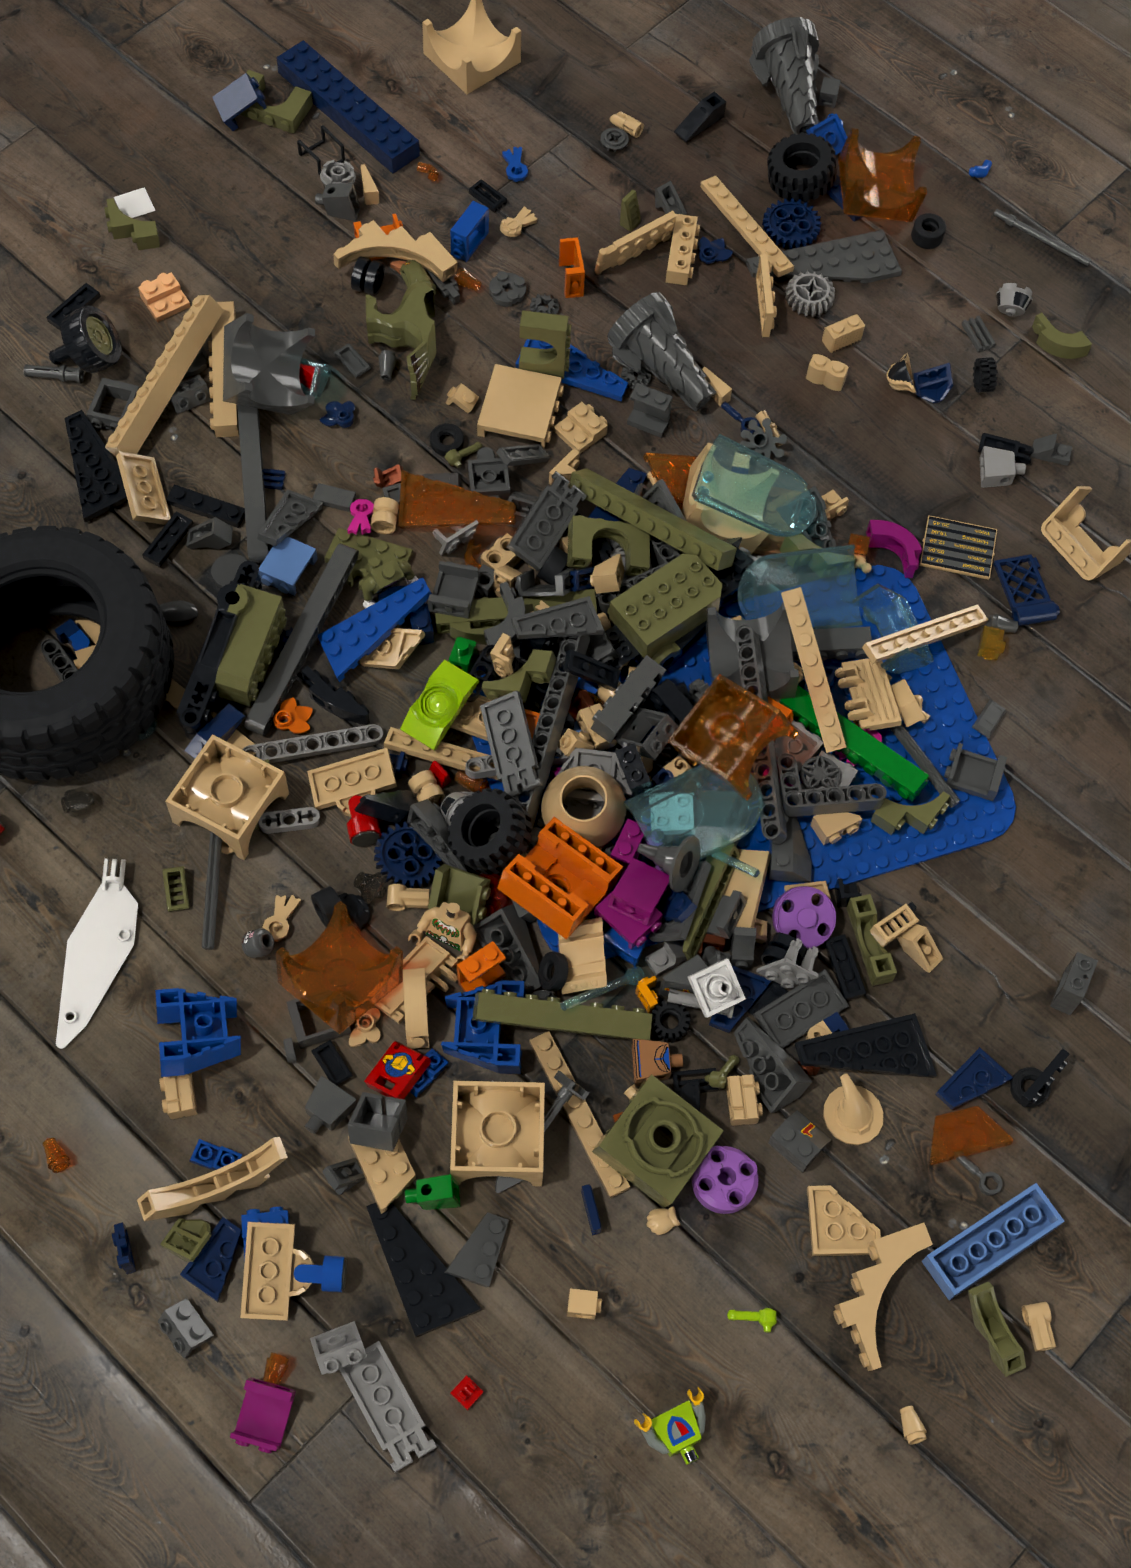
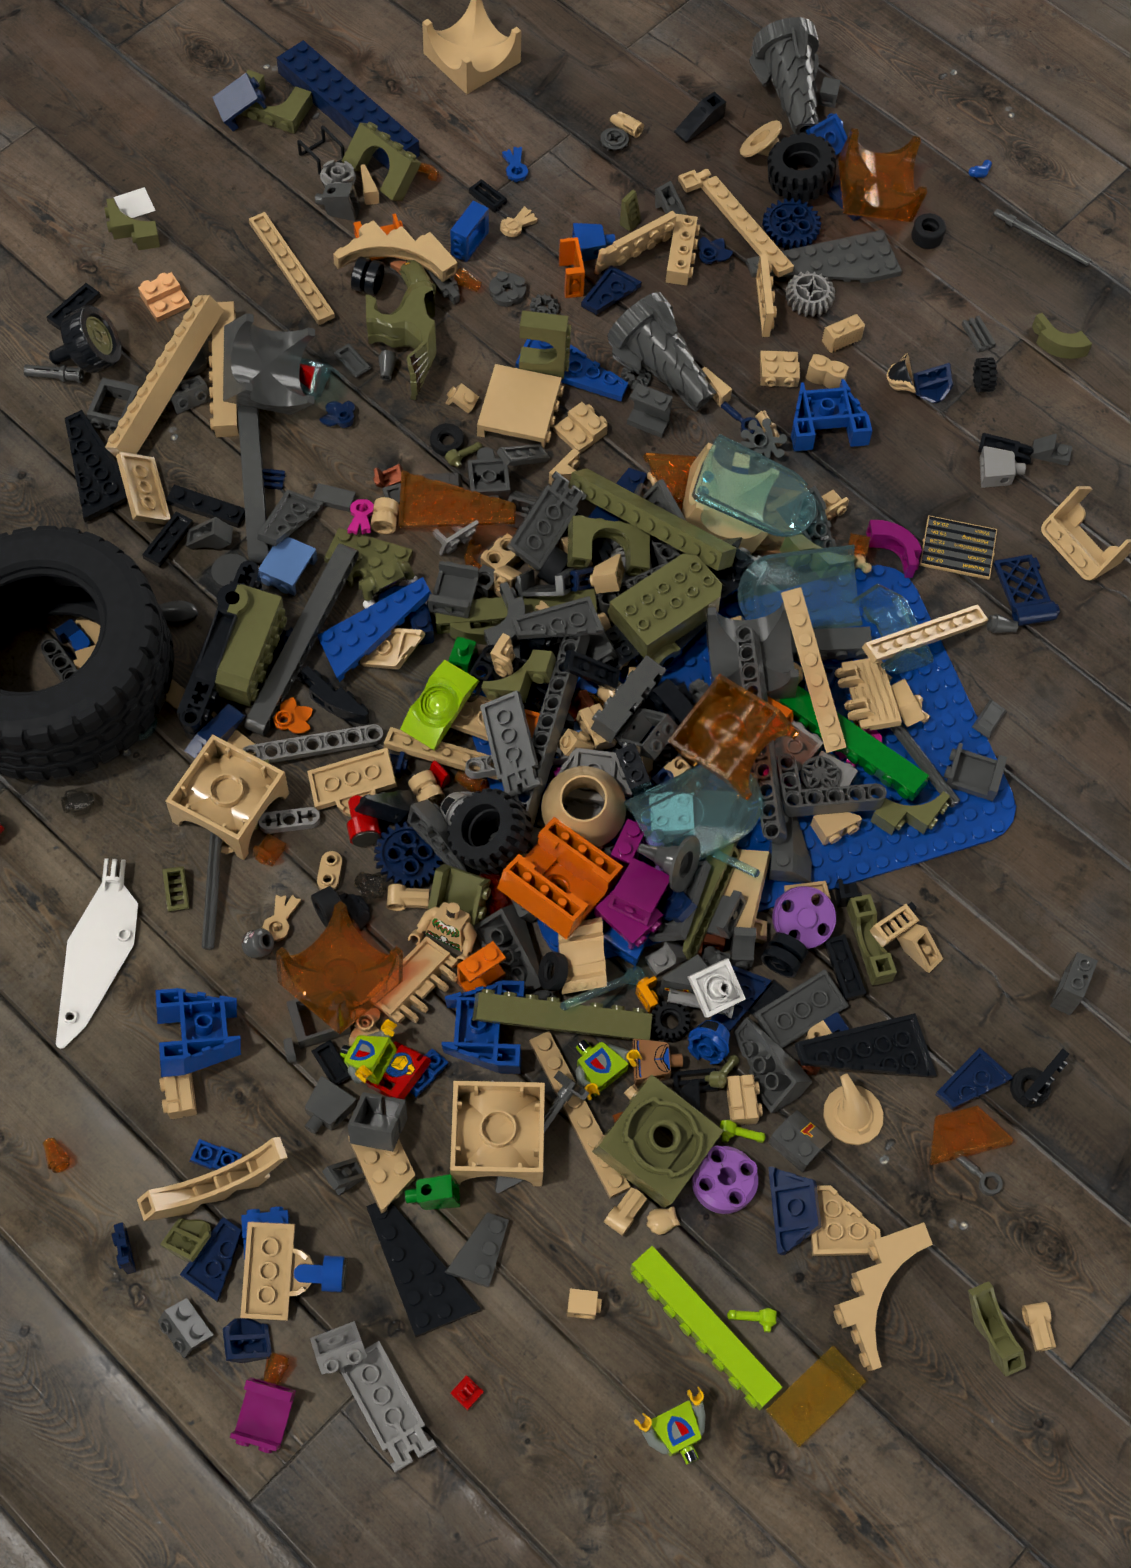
(246, 1341): none -> dark blue slope
(269, 850): none -> clear orange bracket
(291, 268): none -> tan plate
(330, 870): none -> tan plate
(370, 1054): none -> torso
(402, 163): none -> olive arch
(415, 1008): tan arch -> none
(591, 239): none -> blue torso
(591, 1209): dark blue tile -> none
(602, 1065): none -> torso
(610, 289): none -> dark blue wing
(622, 1216): none -> tan piece
(692, 180): none -> tan plate
(706, 1328): none -> lime brick
(709, 1041): none -> blue cone
(731, 1129): none -> lime piece
(762, 140): none -> tan piece
(779, 368): none -> tan plate
(787, 972): light grey plate -> none
(794, 1208): none -> dark blue wing
(815, 1396): none -> clear yellow tile
(829, 410): none -> blue wedge
(912, 1426): tan cone -> none
(991, 643): clear yellow brick -> none
(992, 1241): medium blue brick -> none
(1013, 300): light grey cone -> none

